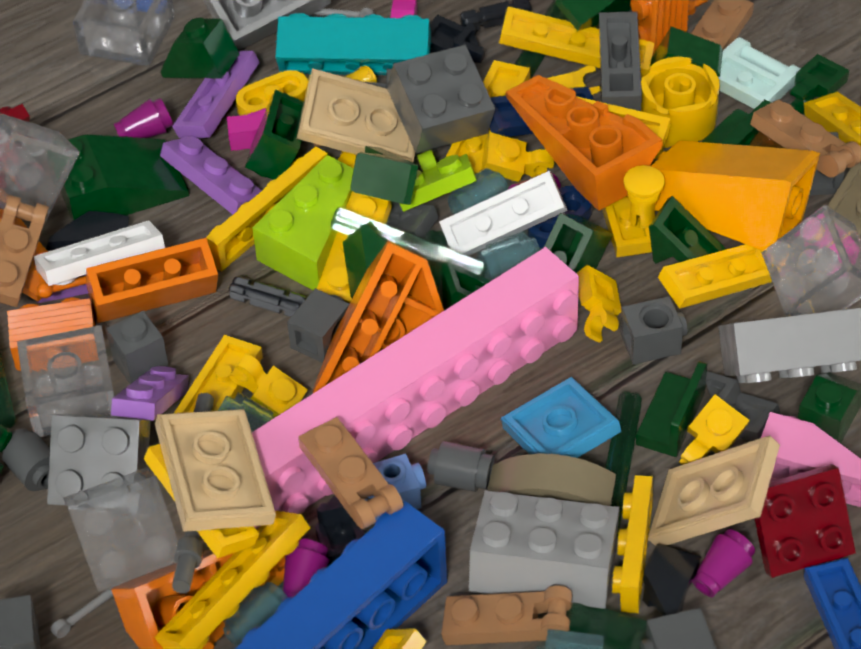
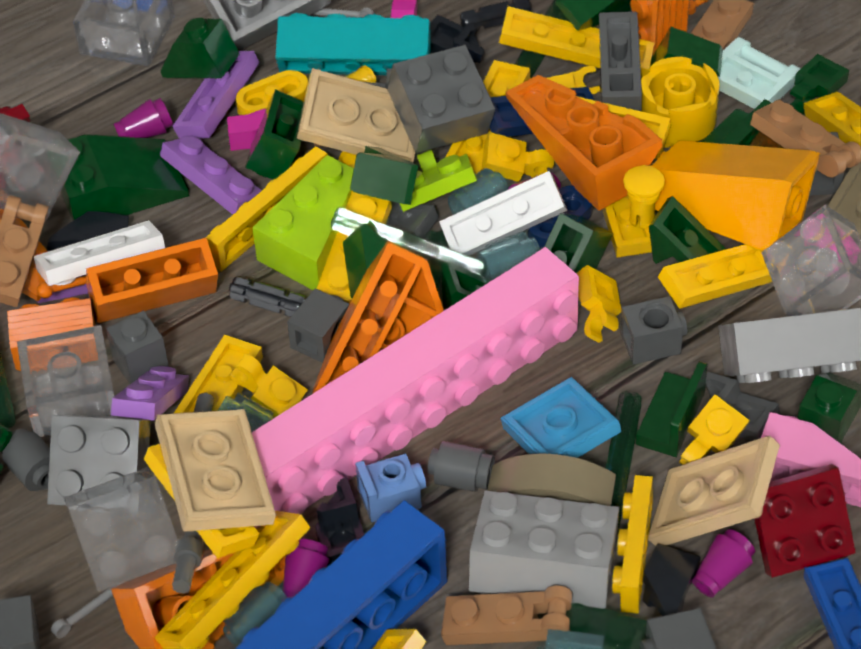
(349, 472): medium nougat plate -> none

